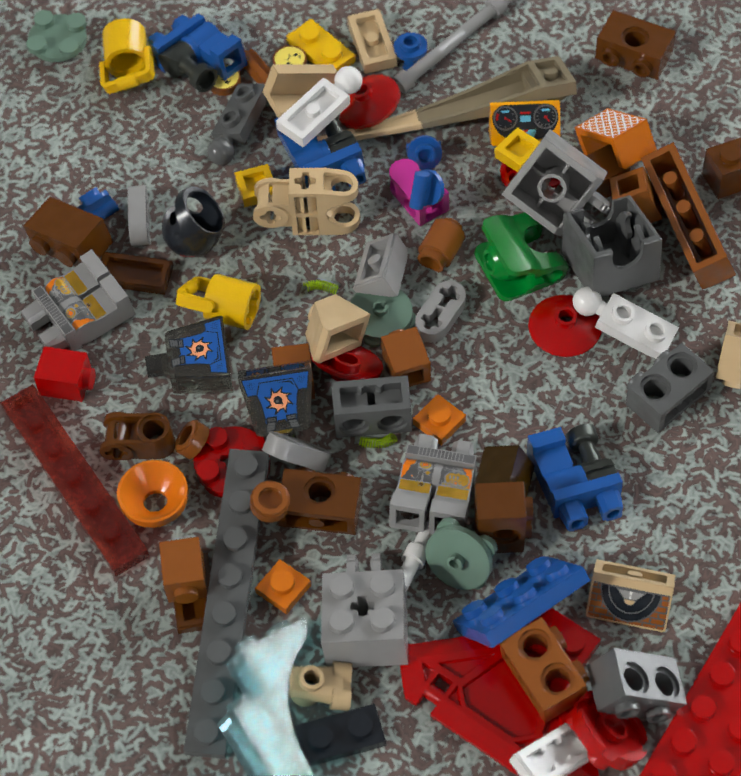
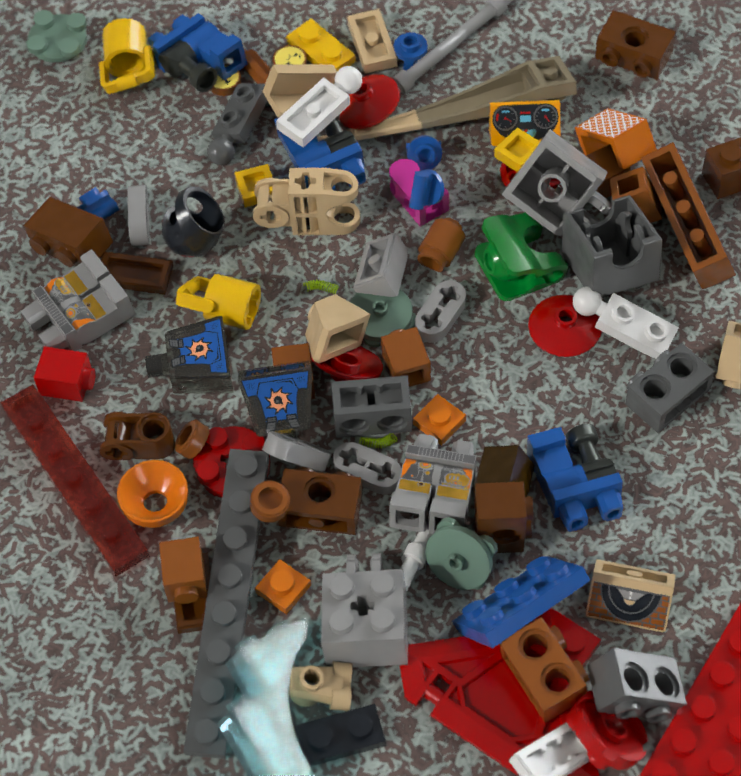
(372, 462): none -> light grey beam

